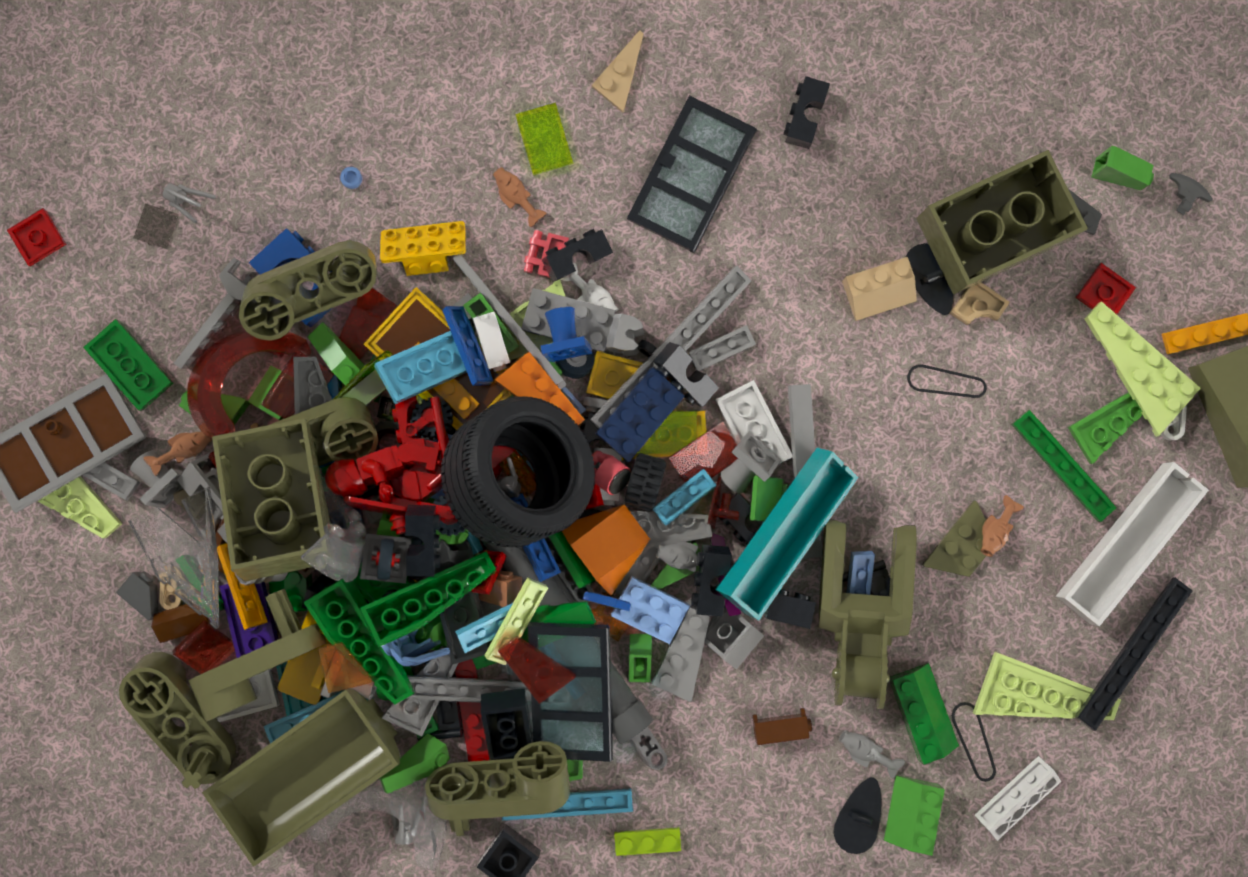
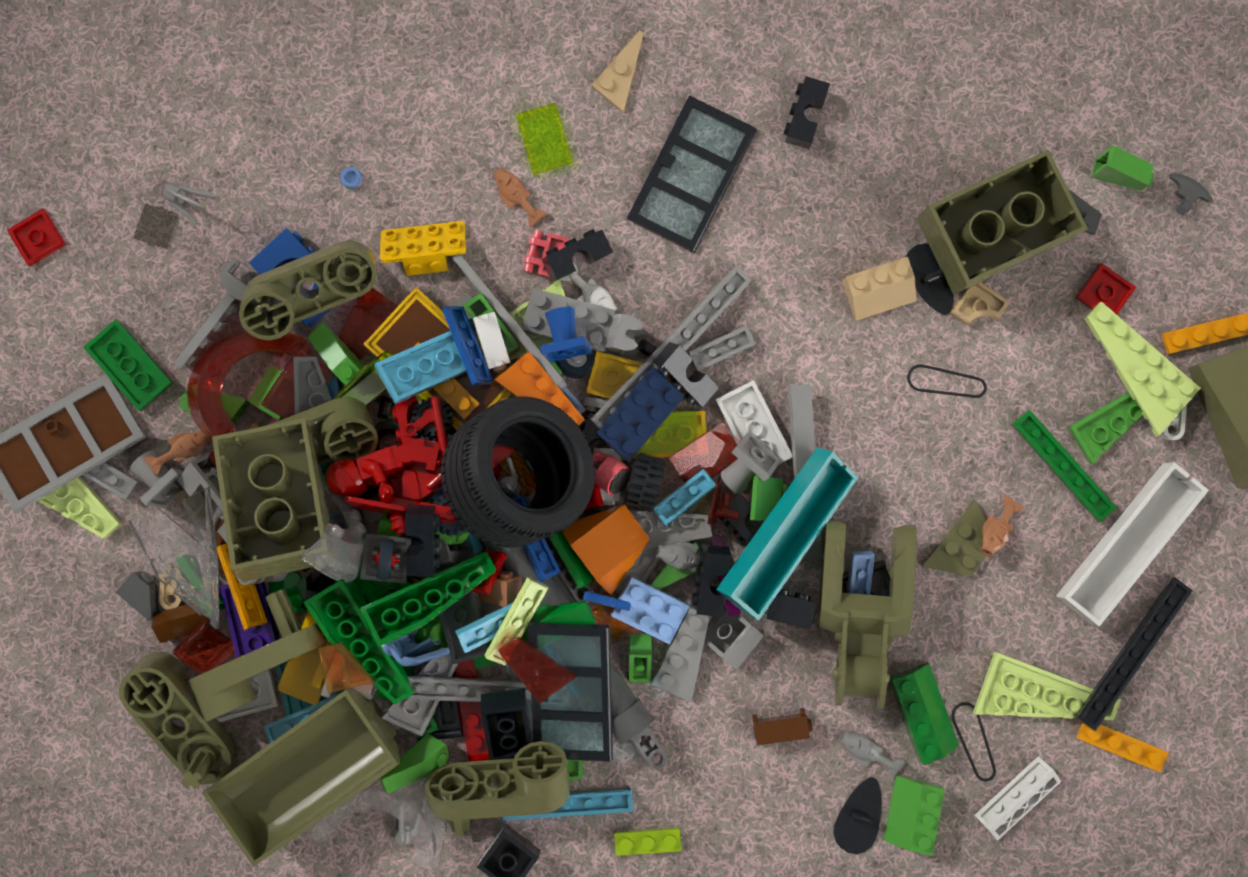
(1124, 746): none -> light orange plate

